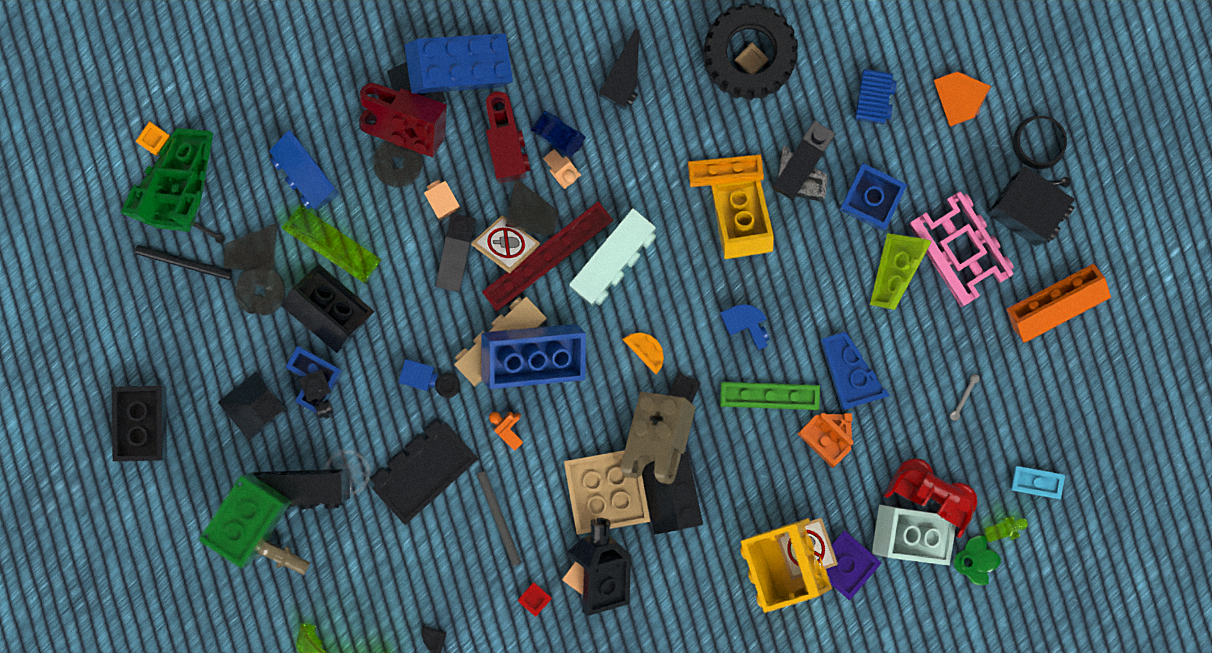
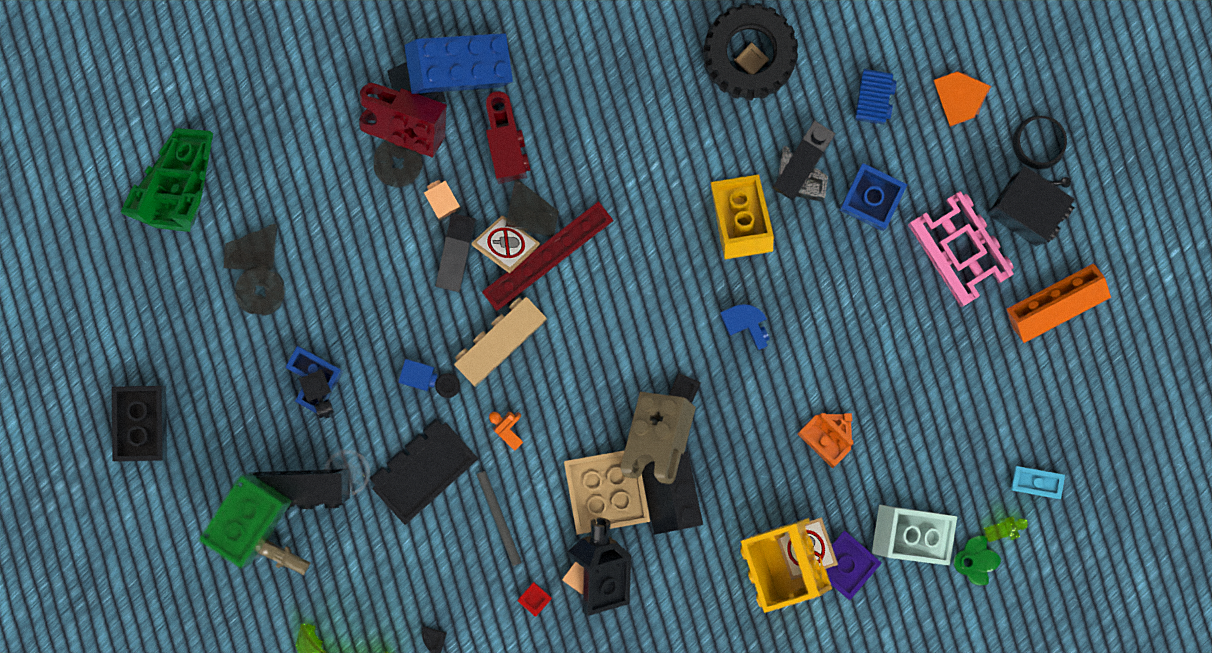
(152, 138): light orange tile -> none
(183, 262): black bar -> none
(220, 238): black hinge -> none
(252, 406): black slope -> none
(302, 172): blue slope -> none
(327, 308): black slope -> none
(332, 244): clear neon green windscreen -> none
(533, 356): blue brick -> none
(558, 134): clear blue brick -> none
(561, 168): light nougat piece -> none
(612, 258): light aqua brick -> none
(622, 80): black slope -> none
(647, 349): light orange tile -> none
(725, 170): light orange tile -> none
(770, 396): bright green tile -> none
(850, 374): blue wing -> none
(896, 268): lime wing -> none
(917, 483): red piece -> none
(954, 415): light grey hinge -> none

